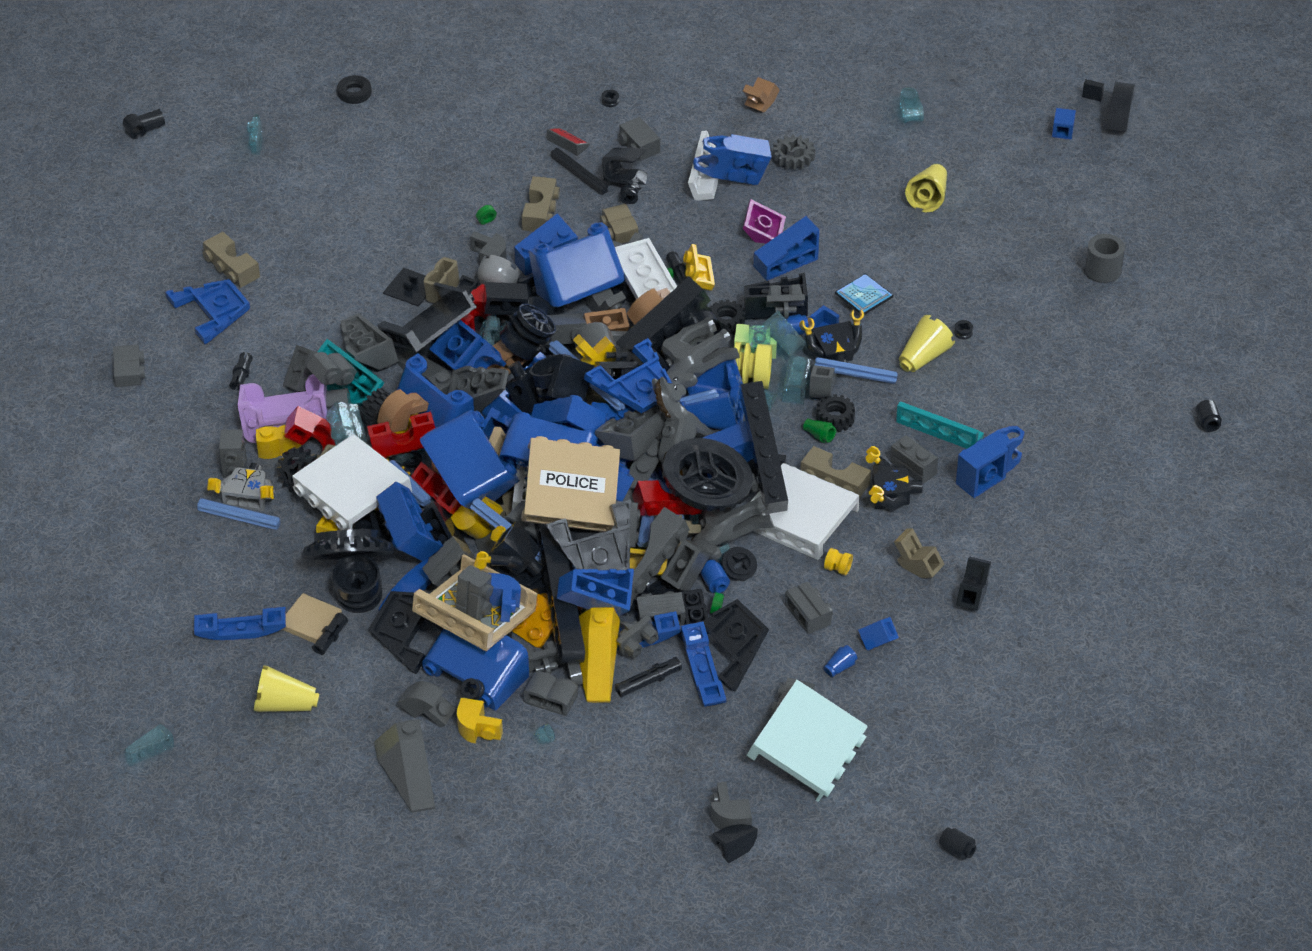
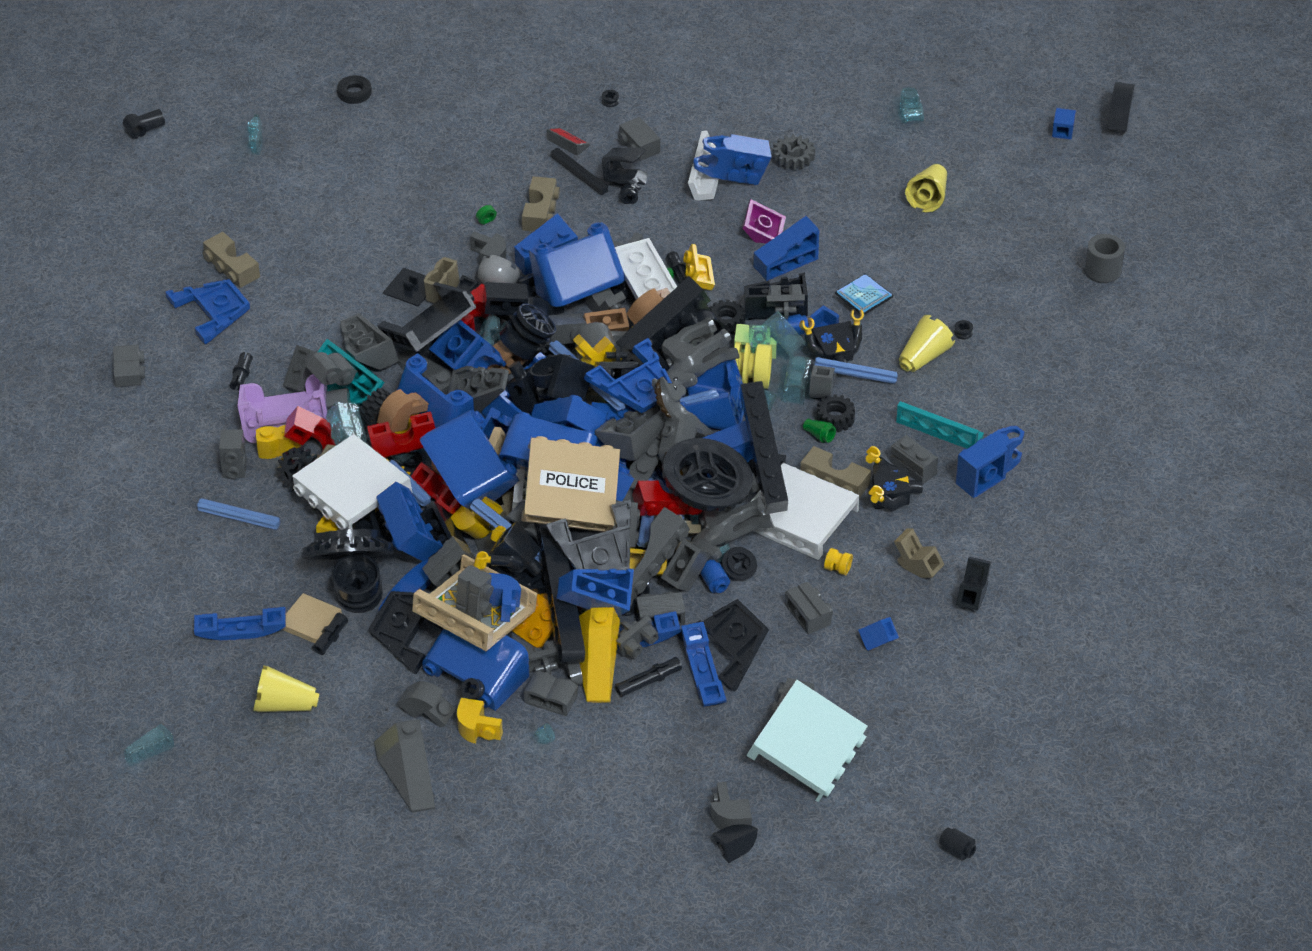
(244, 488): light grey torso -> none
(619, 222): dark tan brick -> none
(662, 586): black tile -> none
(694, 606): black slope -> none
(717, 602): green tile -> none
(761, 95): medium nougat brick -> none
(840, 661): blue cone -> none
(1093, 90): black tile -> none
(1208, 415): black brick -> none

